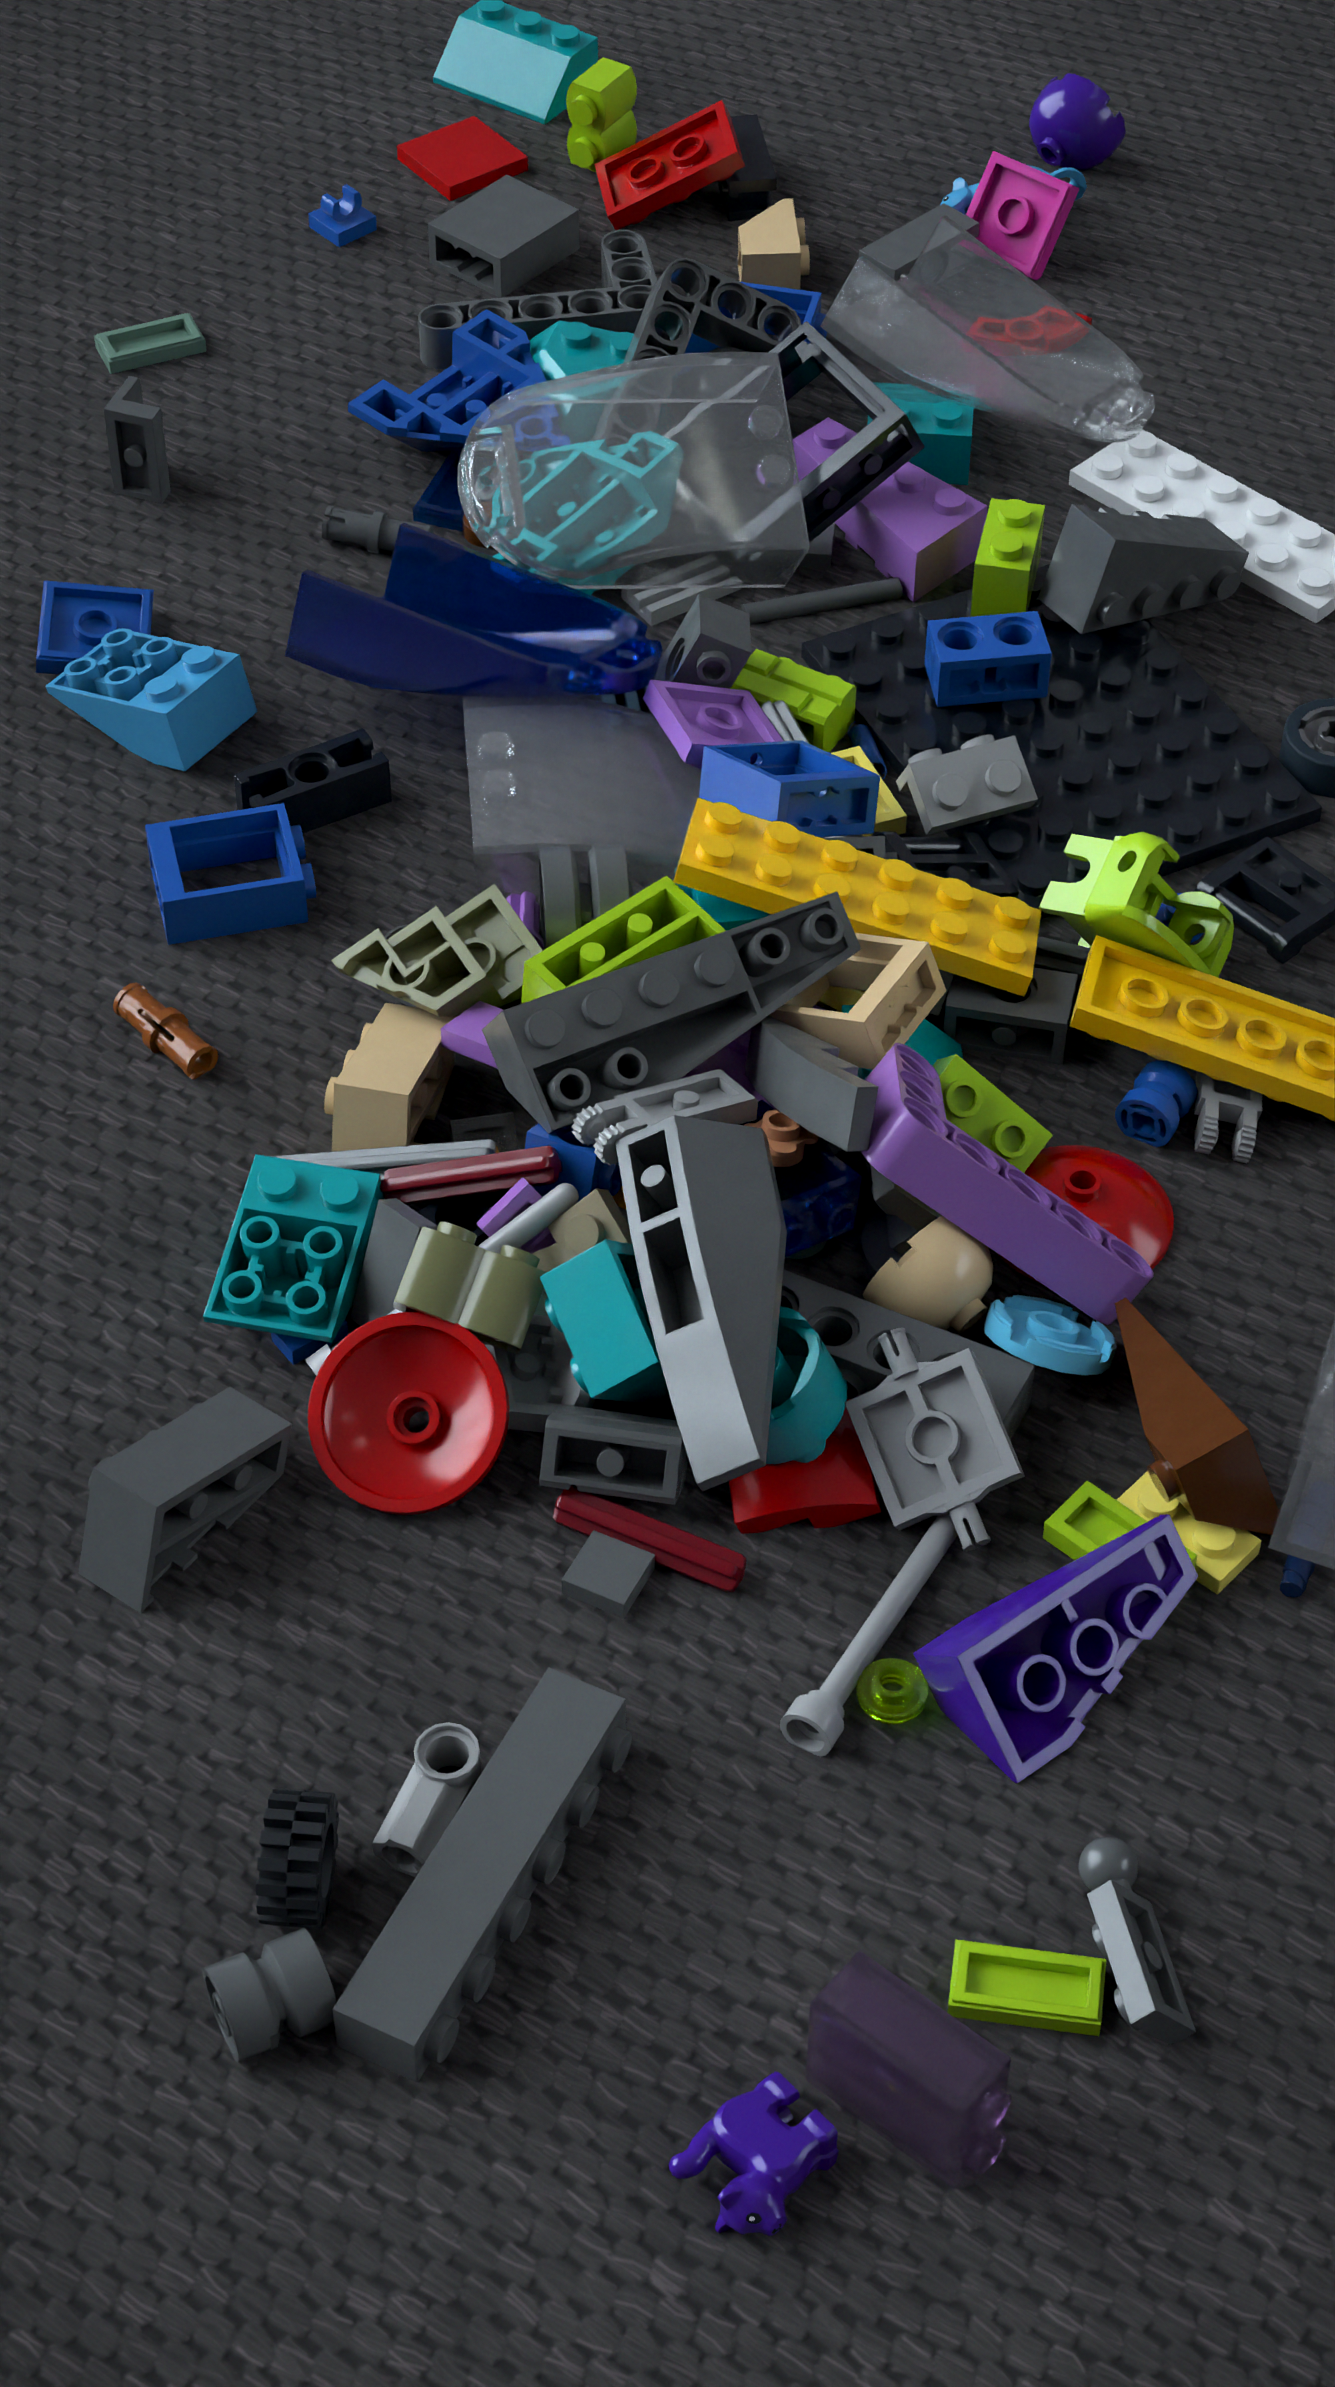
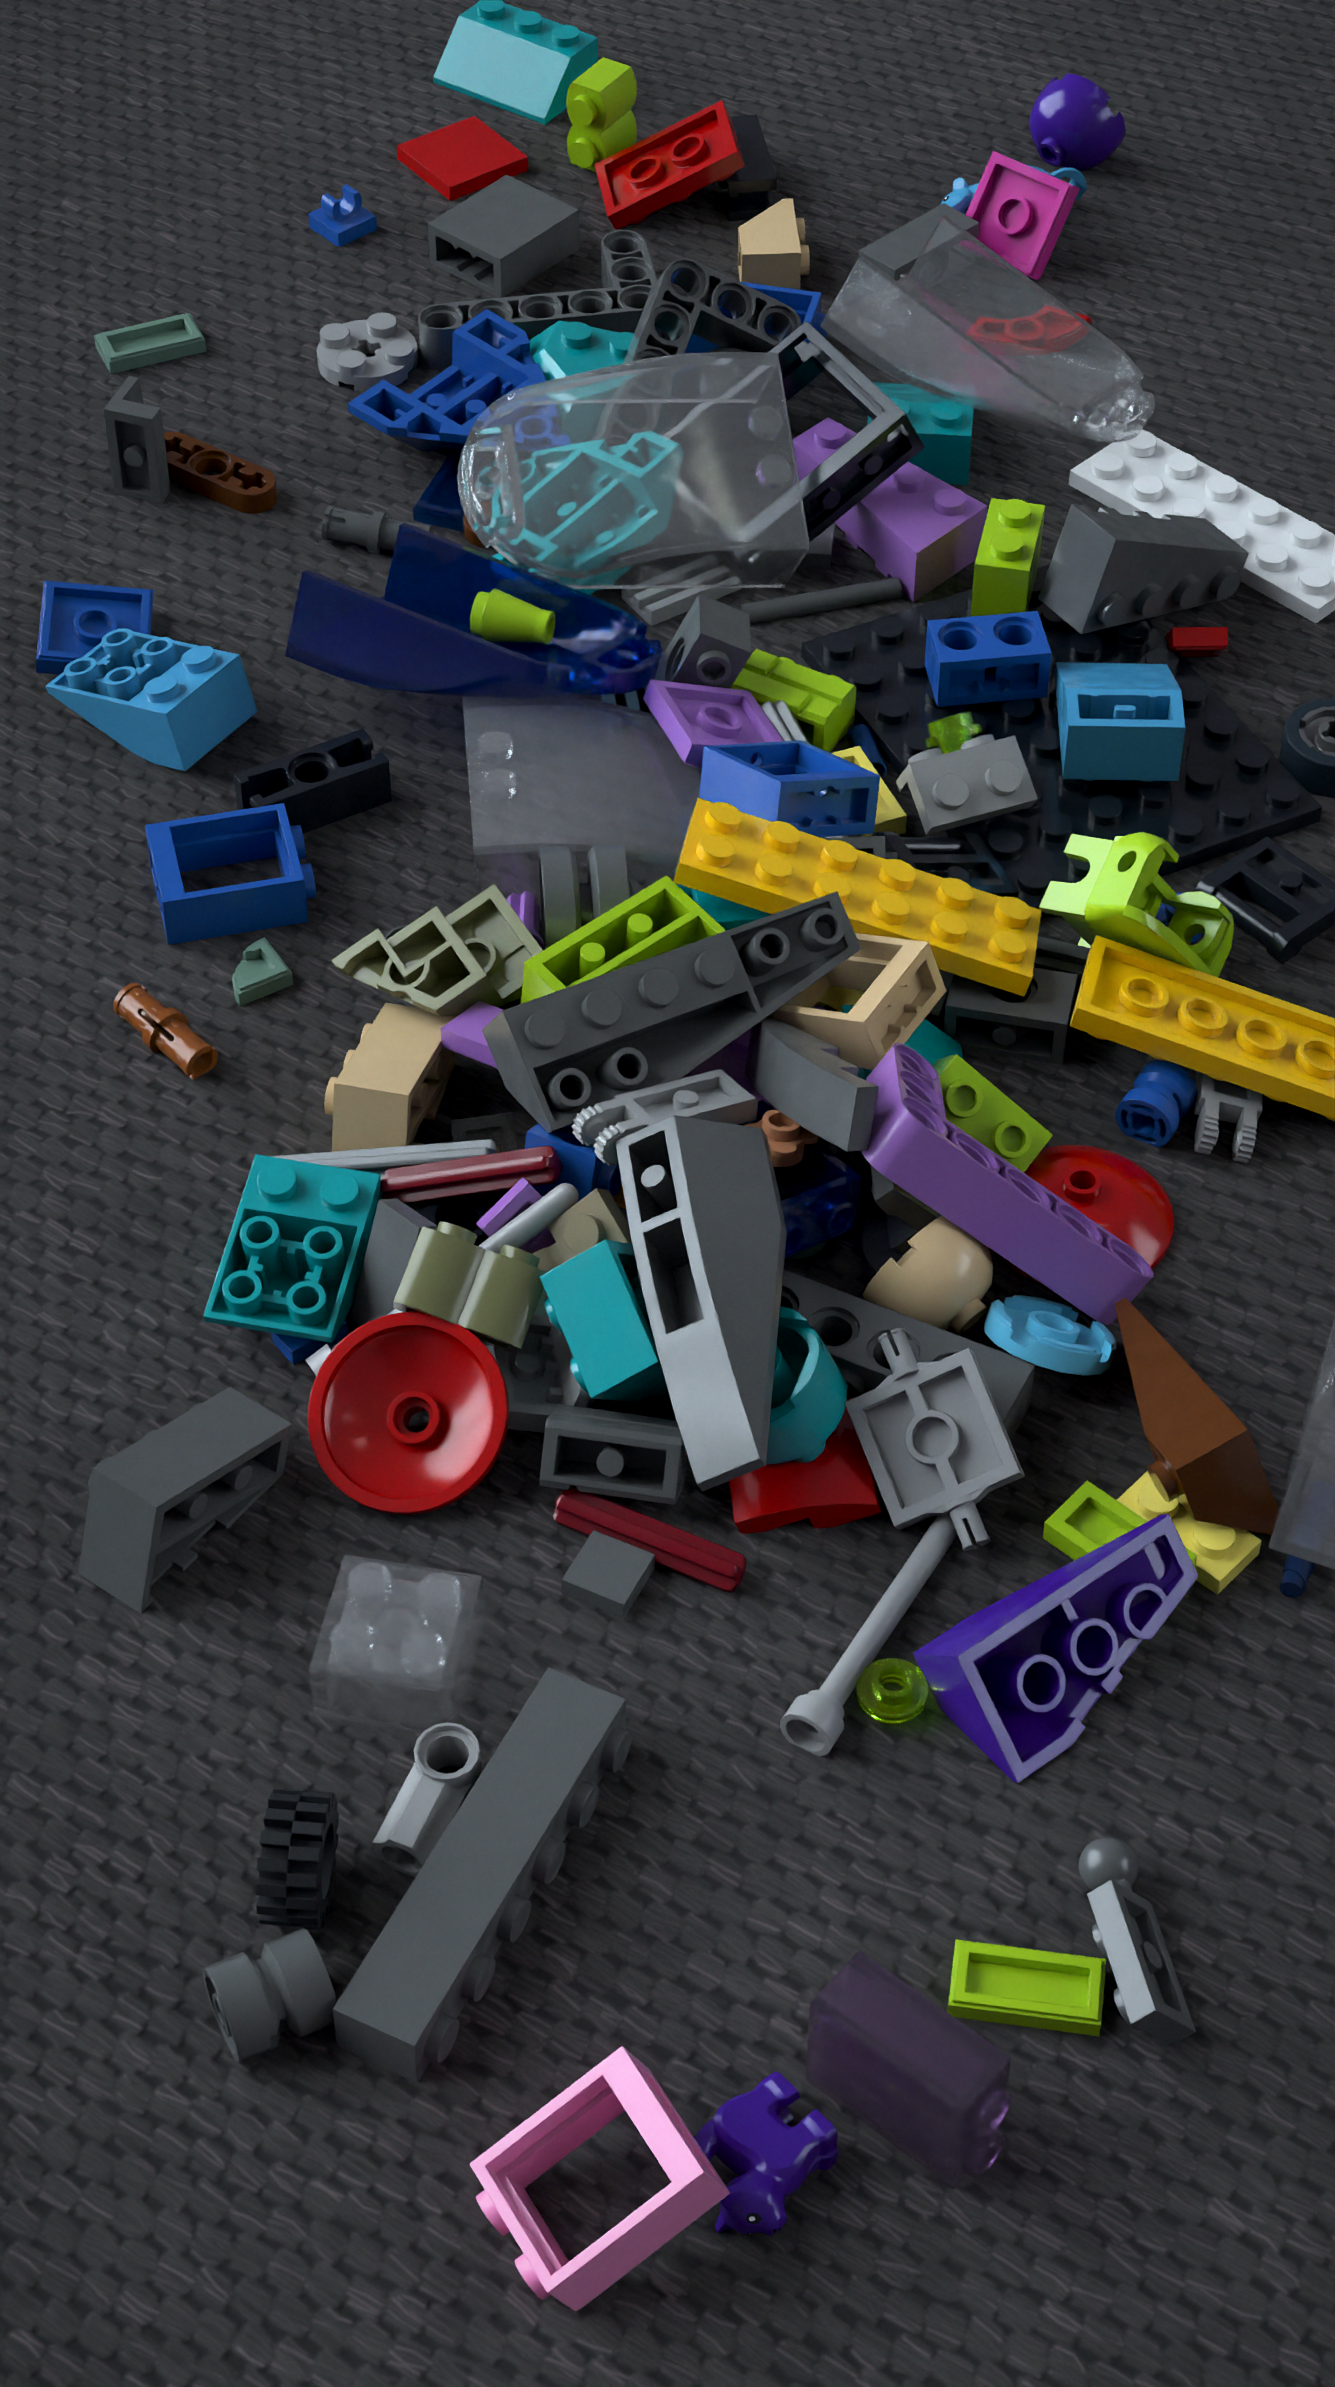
(241, 484): none -> reddish brown beam
(260, 973): none -> sand green tile
(344, 349): none -> light grey plate
(397, 1644): none -> clear brick
(510, 620): none -> lime cone
(557, 2130): none -> bright pink window
(952, 732): none -> clear neon green plate
(1119, 721): none -> dark azure slope
(1197, 641): none -> red tile

